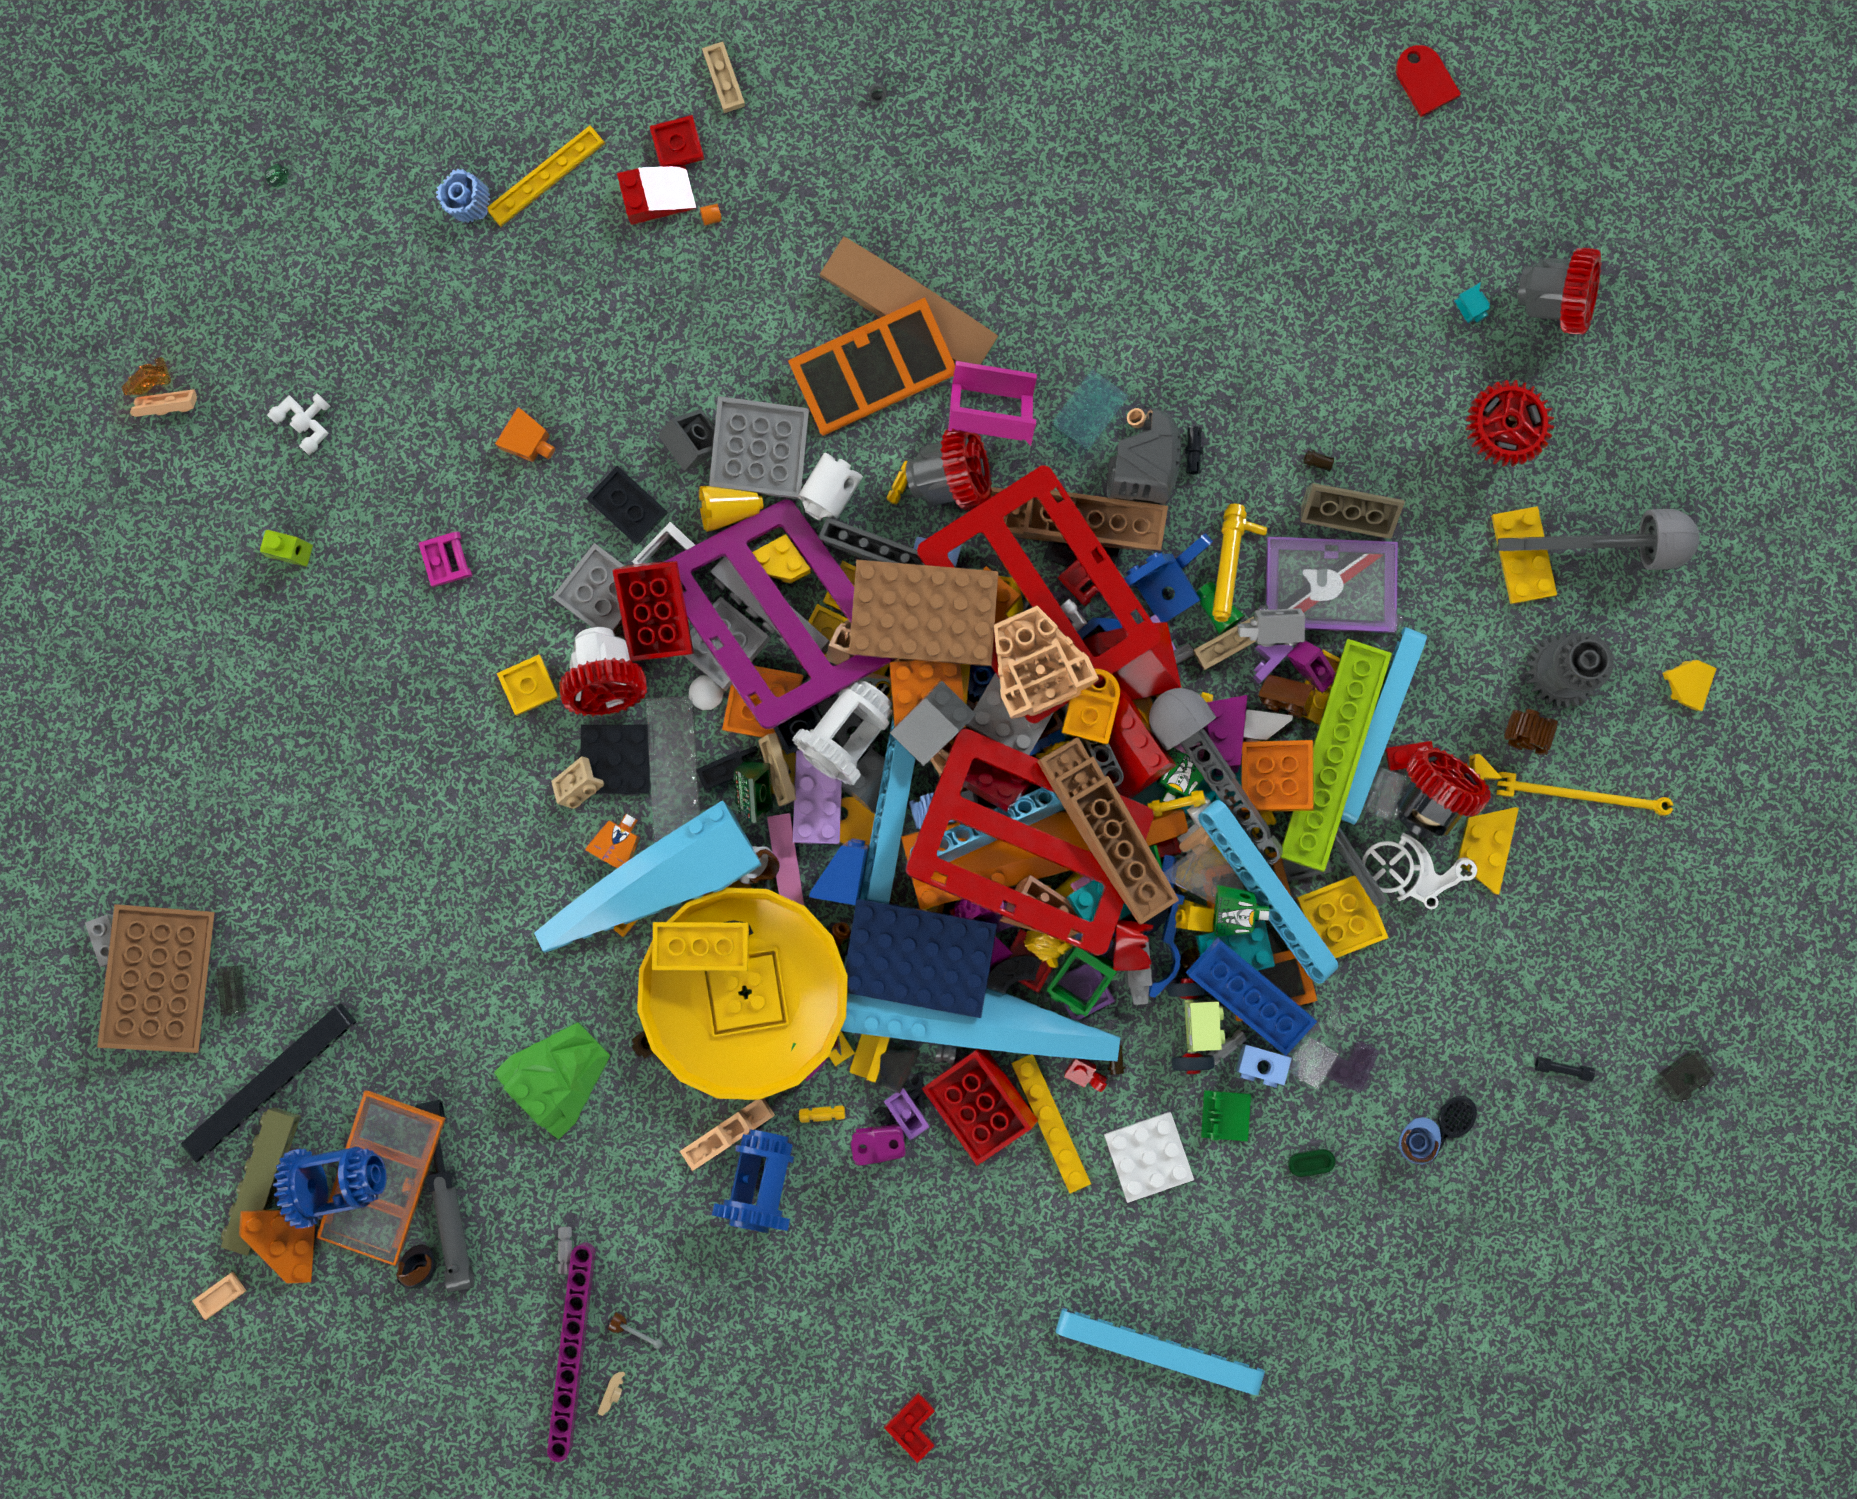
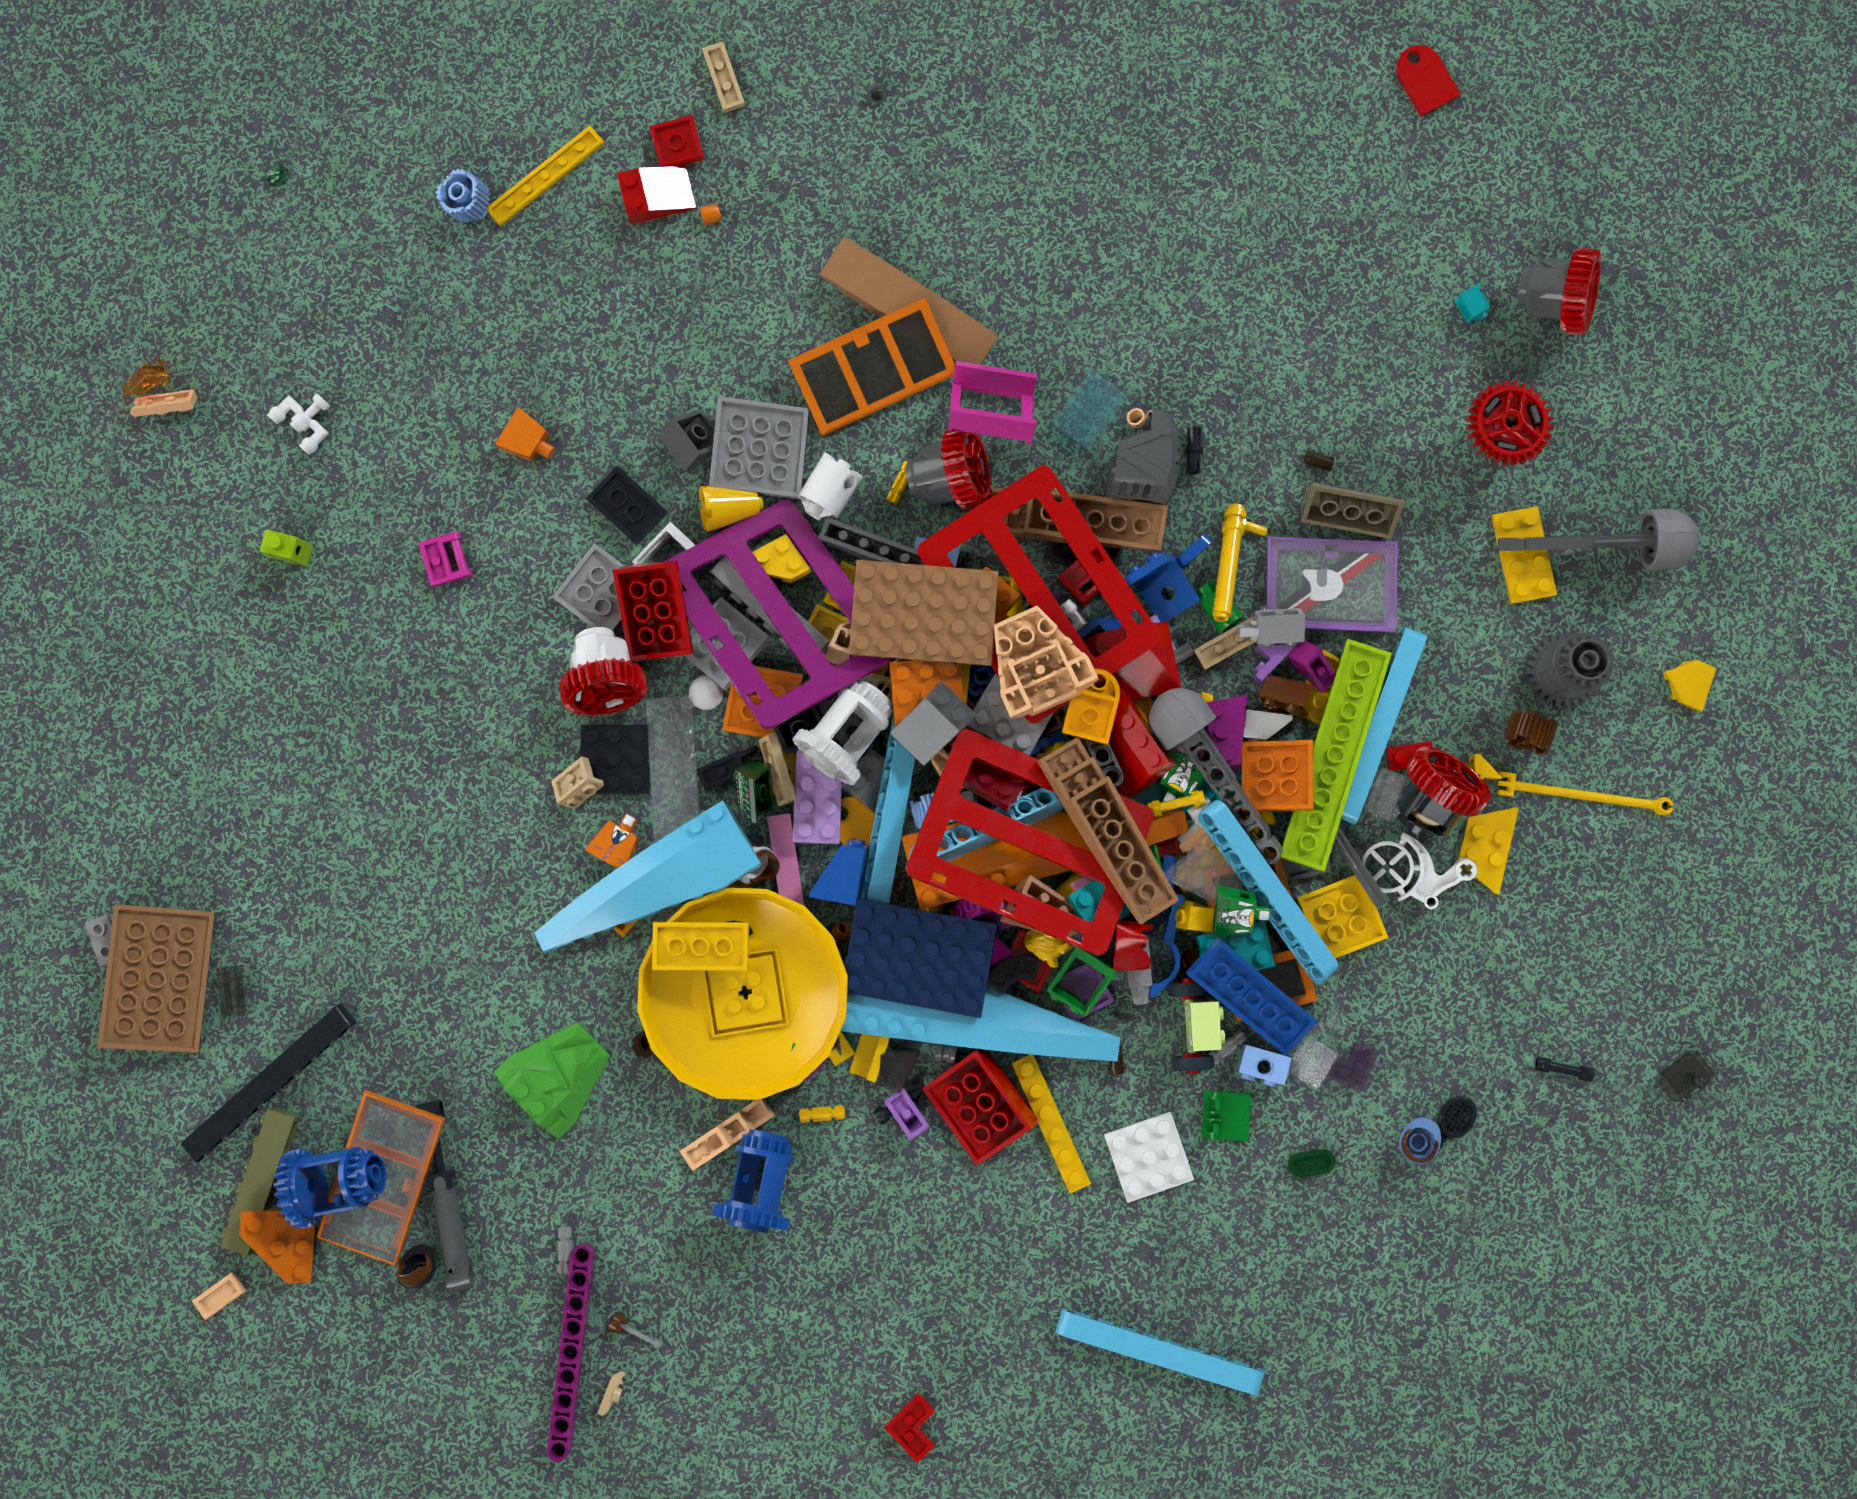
(527, 685): yellow plate -> none
(882, 1144): magenta piece -> none
(1084, 1072): plate -> none

